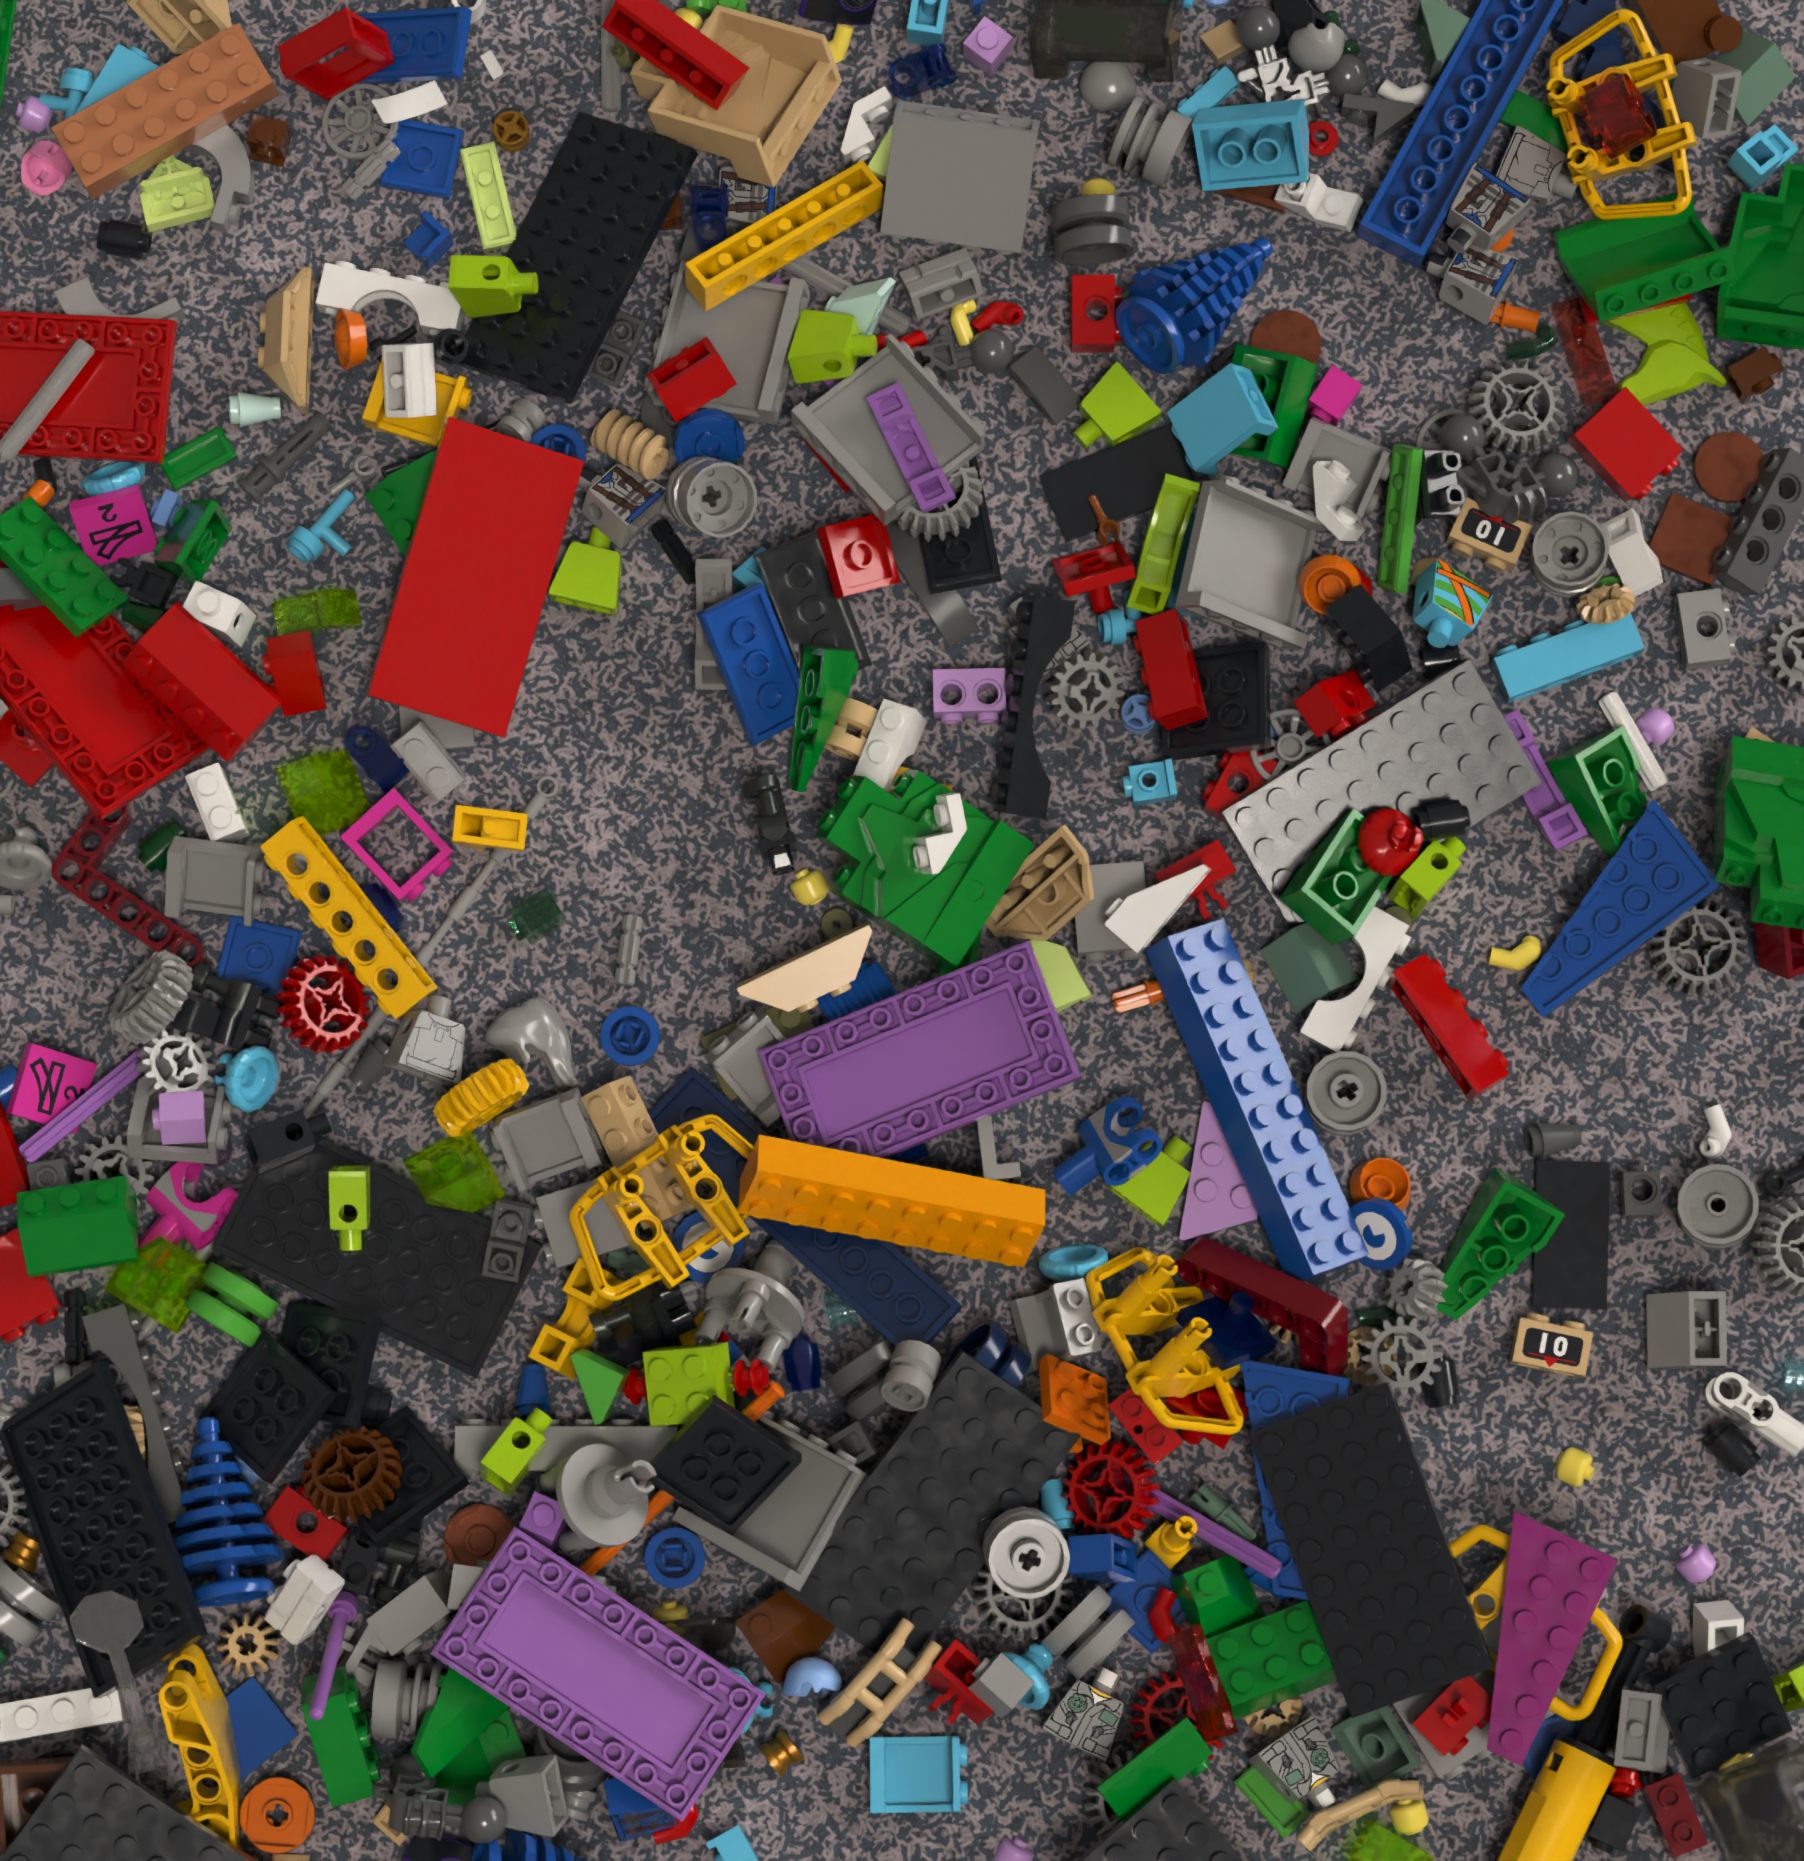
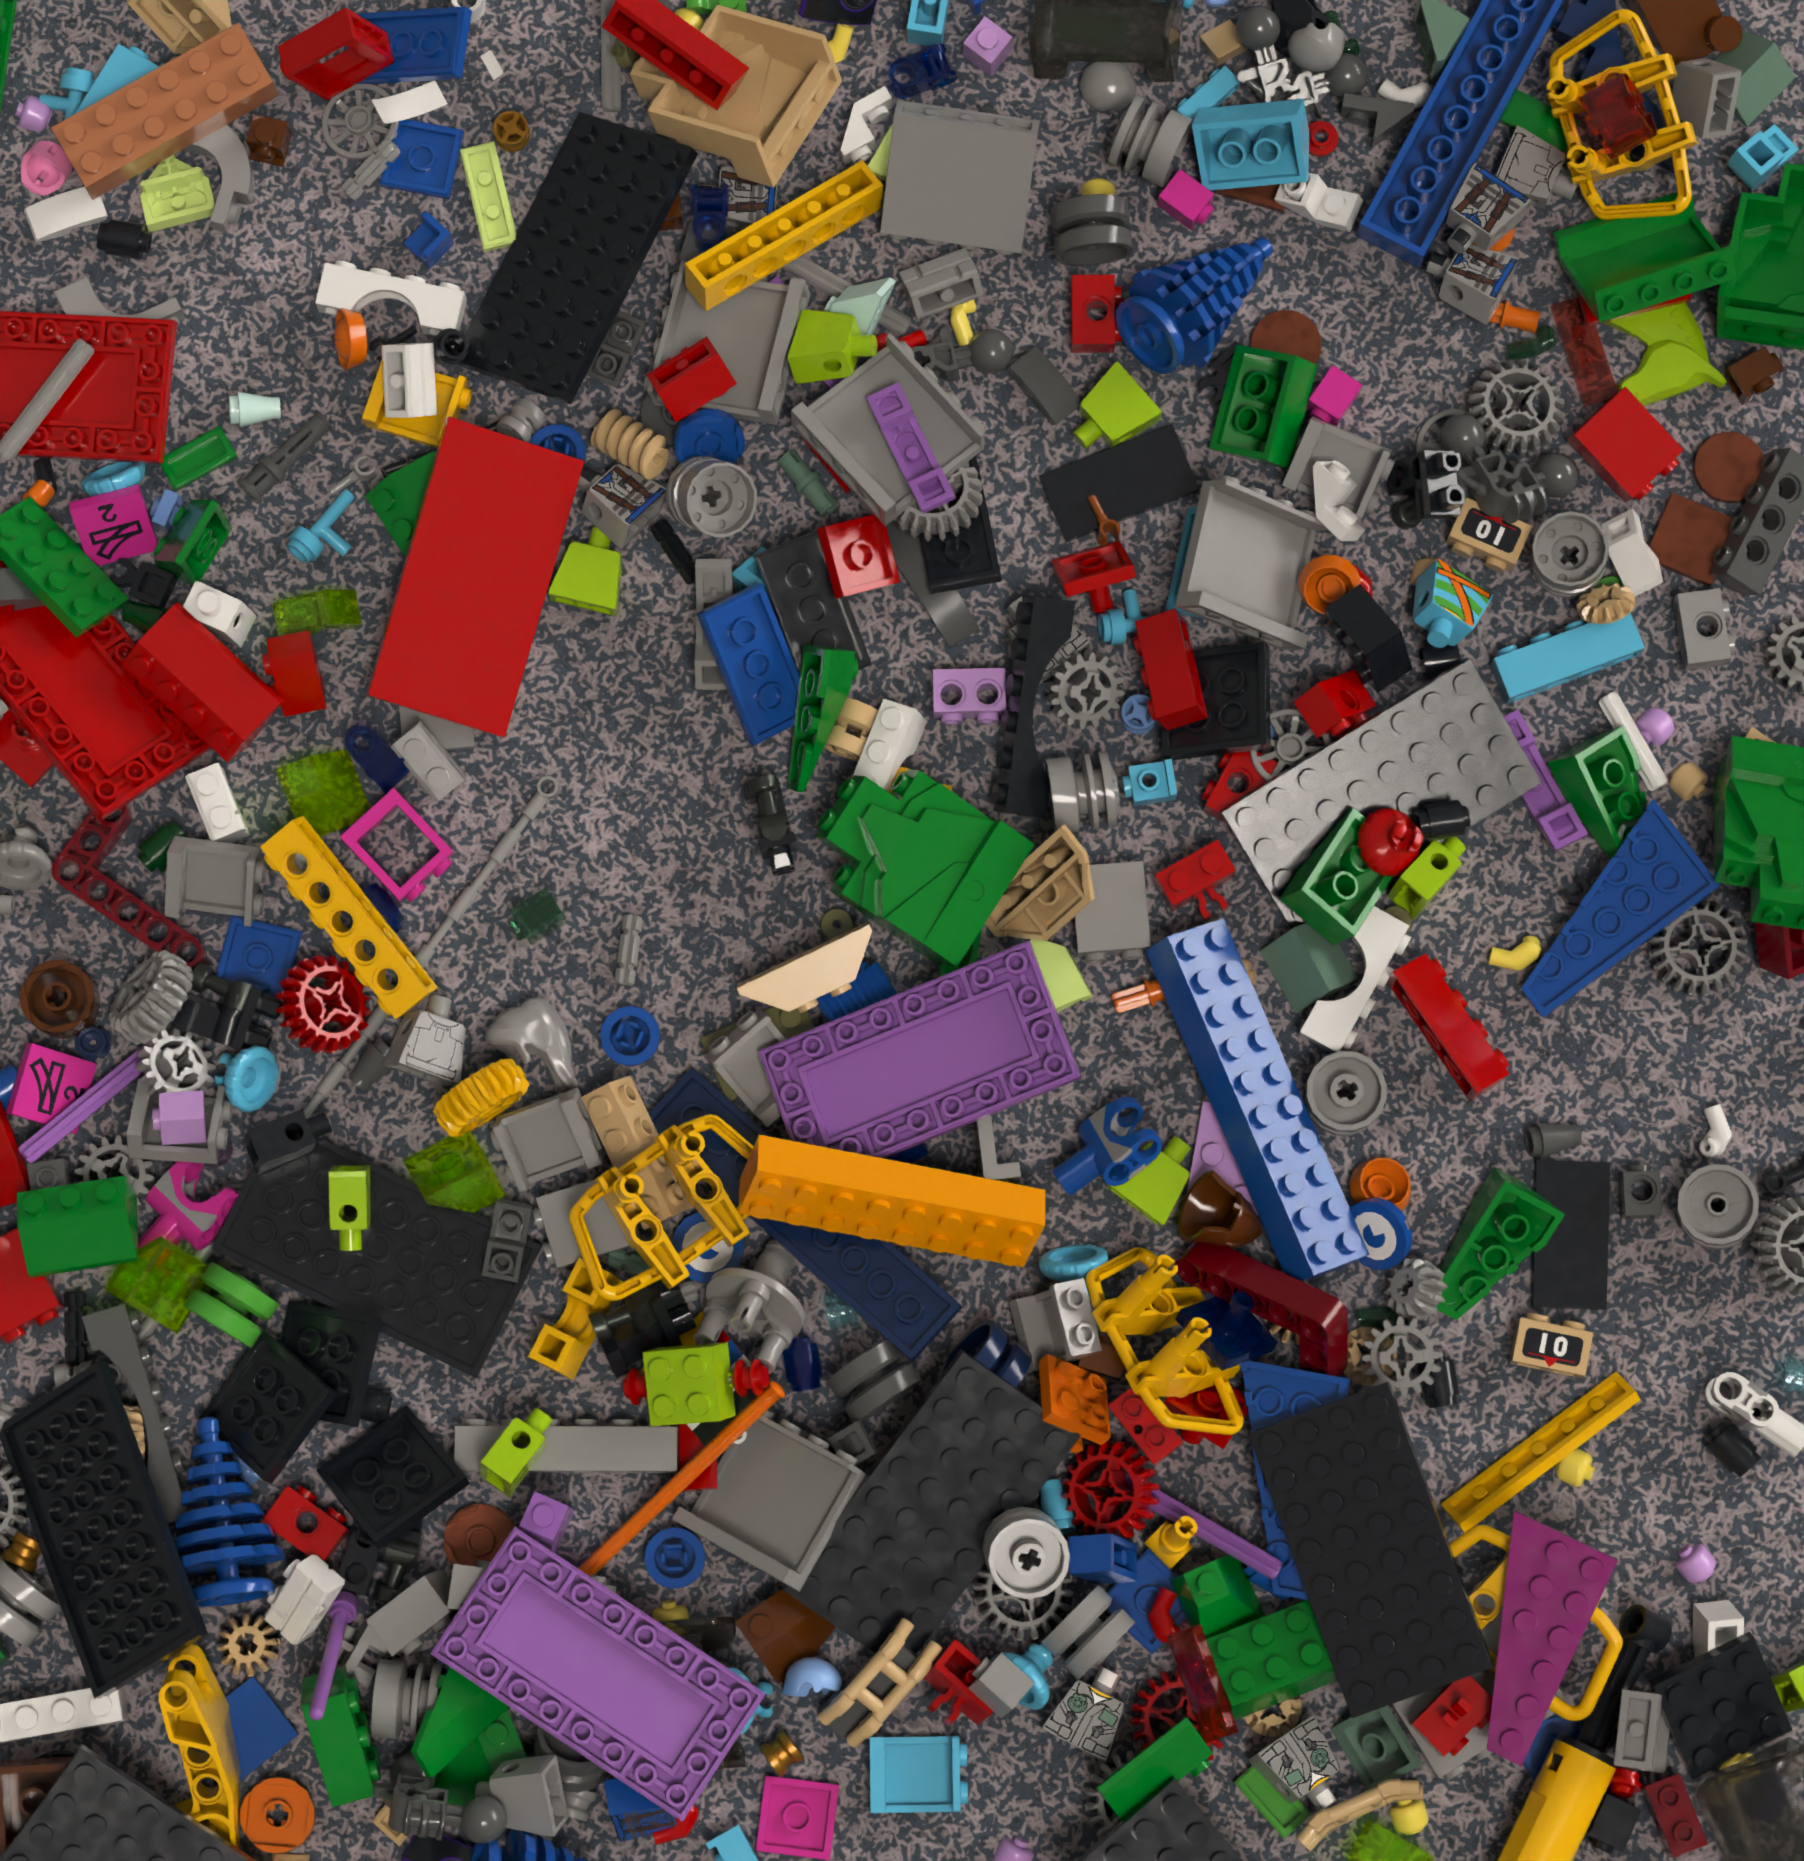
(42, 990): none -> reddish brown brick
(64, 212): none -> white slope
(83, 1040): none -> dark blue plate
(110, 1625): clear piece -> none
(289, 338): tan wedge -> none
(329, 1476): reddish brown gear -> none
(489, 284): lime torso -> none
(489, 828): yellow slope -> none
(532, 1391): blue cone -> none
(600, 1382): bright green slope -> none
(600, 1496): light grey piece -> none
(723, 1464): black plate -> none
(797, 1817): none -> dark pink tile
(808, 483): none -> sand green pin
(809, 886): light yellow piece -> none
(911, 1375): light grey wheel -> none
(935, 849): white slope -> none
(998, 313): red arm -> none
(1082, 792): none -> light grey wheel
(1105, 1362): none -> reddish brown brick
(1147, 911): white slope -> none
(1162, 544): lime arch -> none
(1186, 200): none -> dark pink brick
(1217, 1214): none -> reddish brown helmet
(1220, 417): medium azure panel -> none
(1222, 1513): sand green axle -> none
(1400, 518): bright green tile -> none
(1540, 1452): none -> yellow plate
(1686, 1330): light grey slope -> none
(1688, 781): none -> tan piece

